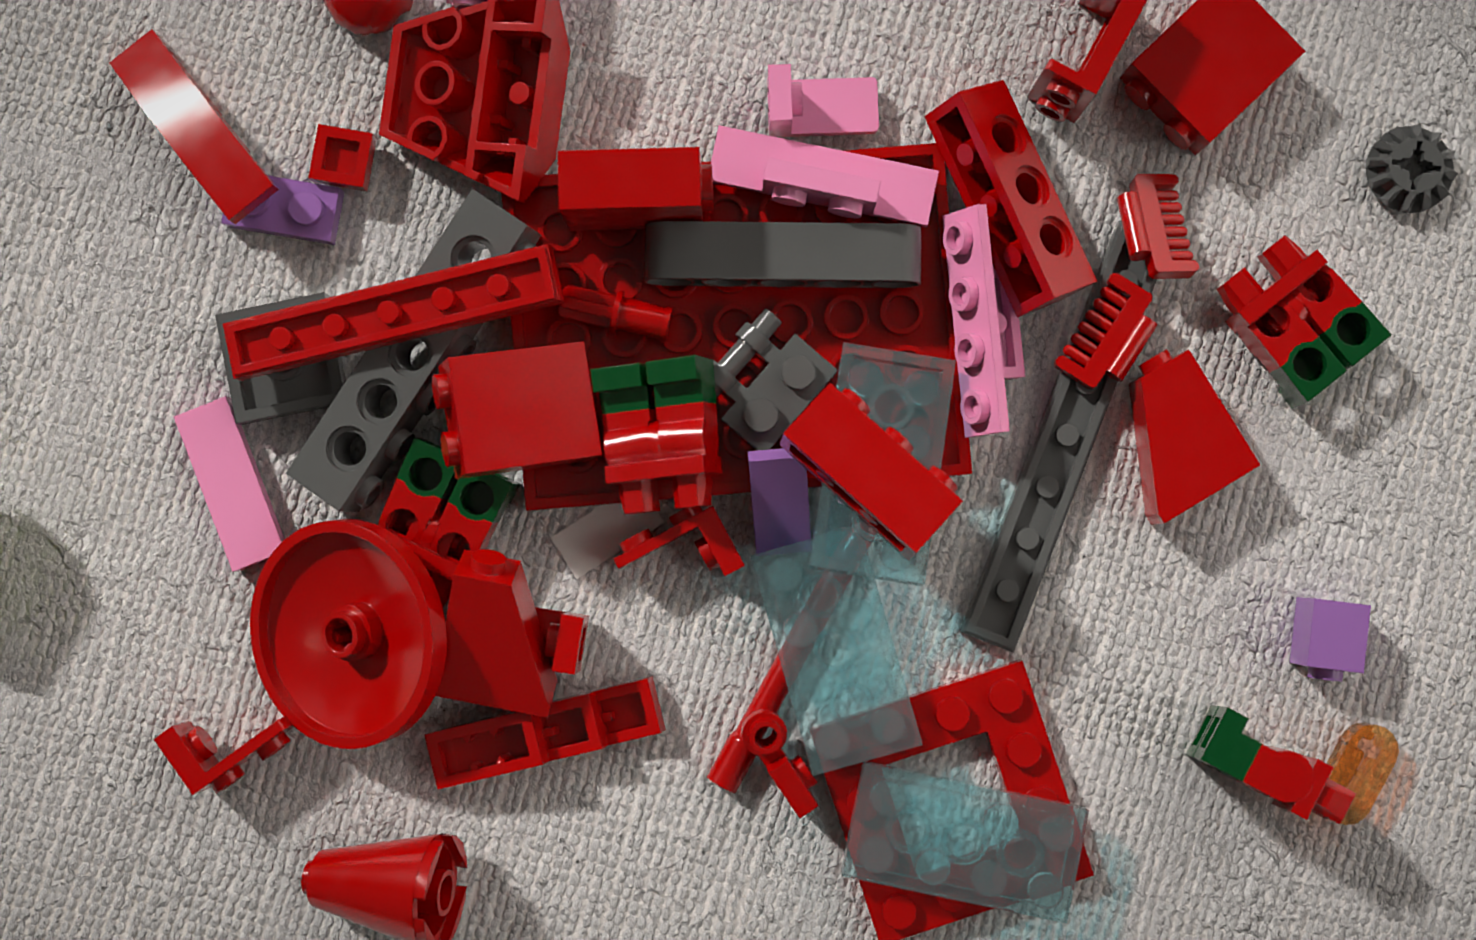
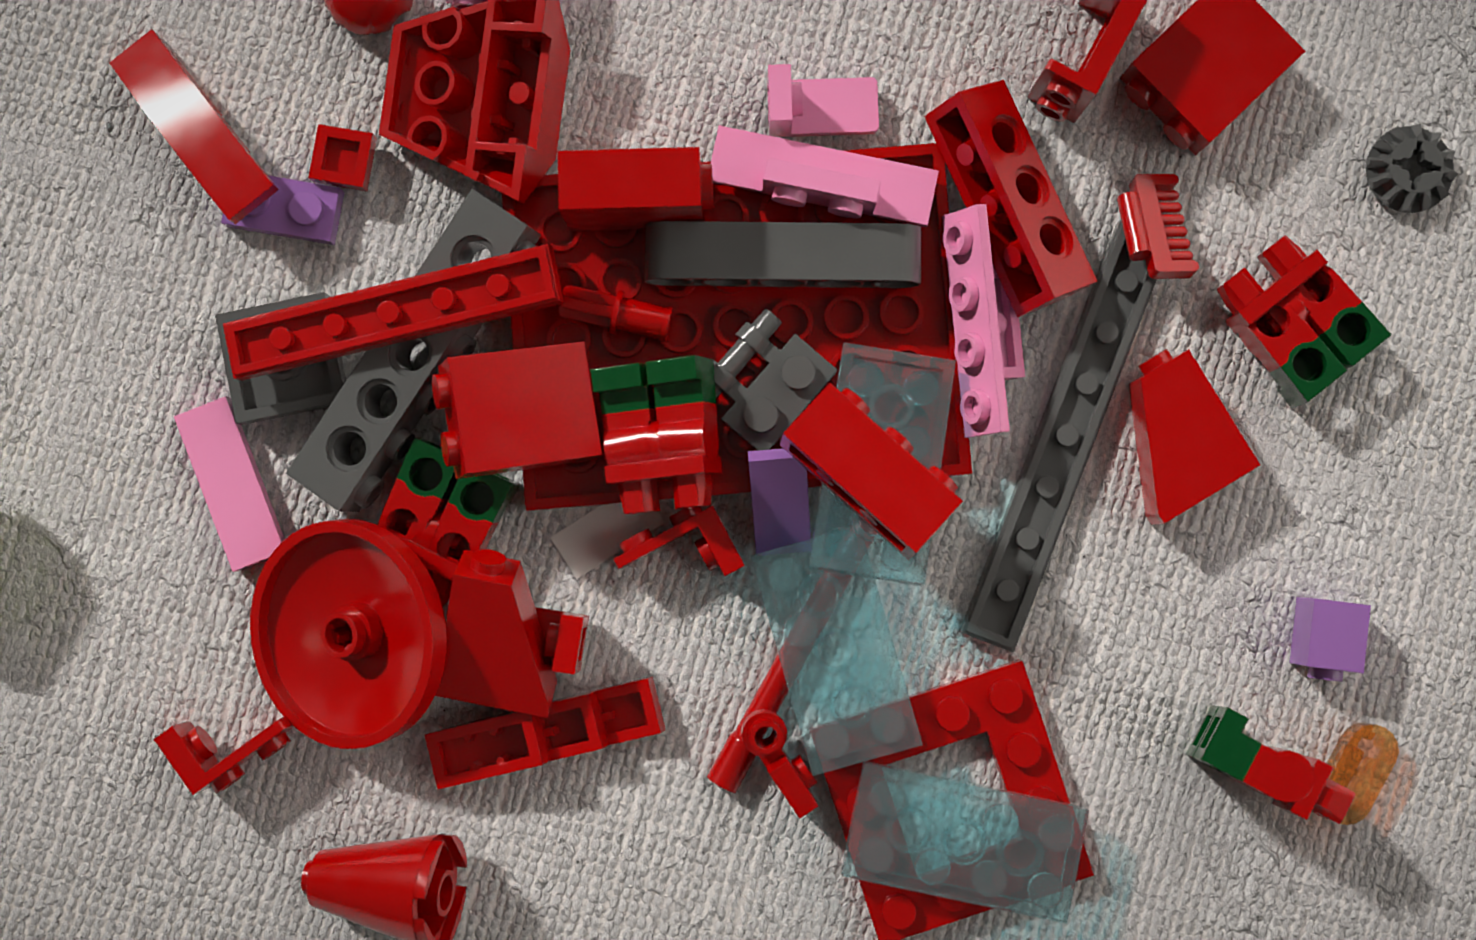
(1123, 336): red piece -> none

